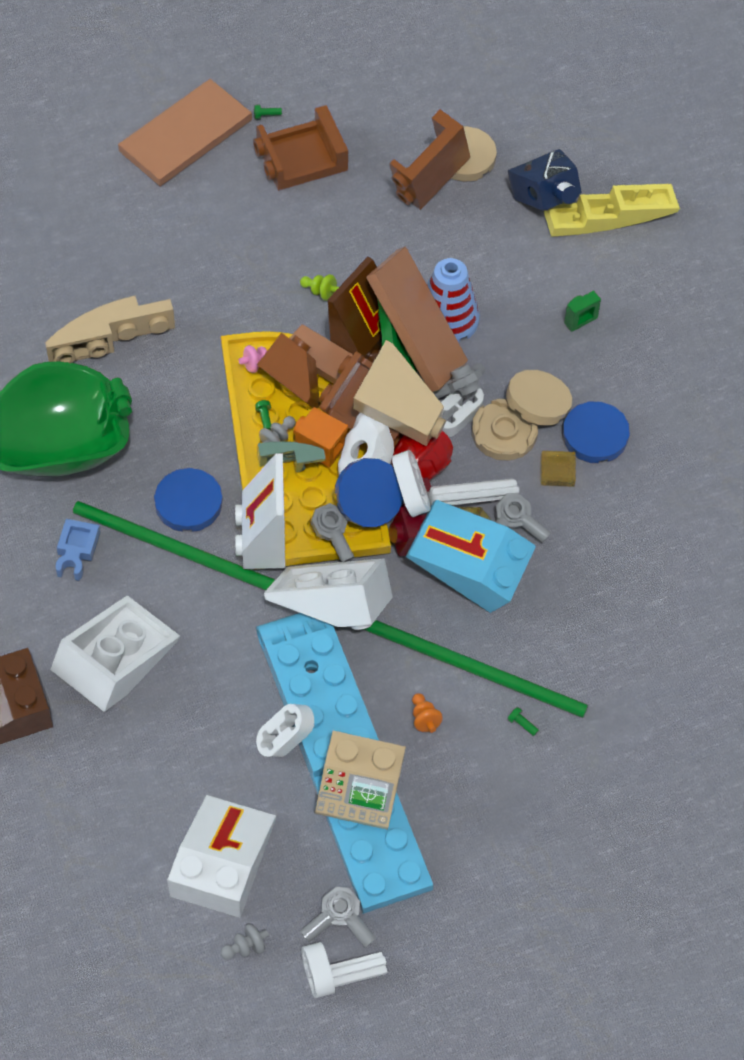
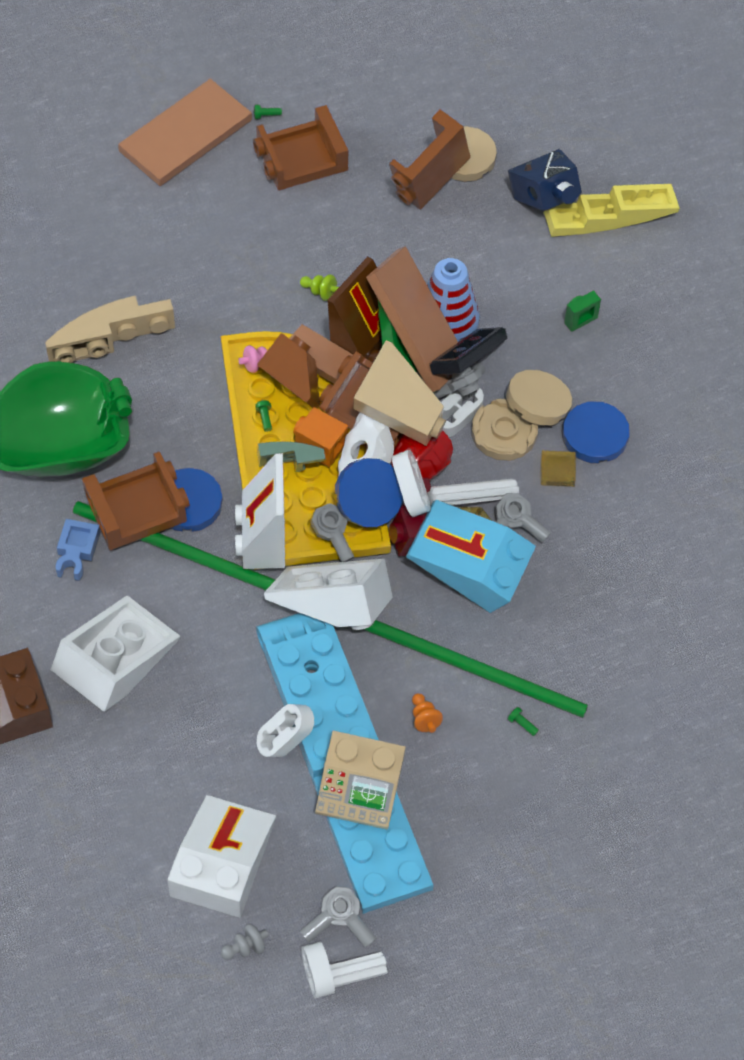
(137, 502): none -> dark orange panel
(278, 431): light grey hair -> none
(468, 351): none -> black tile

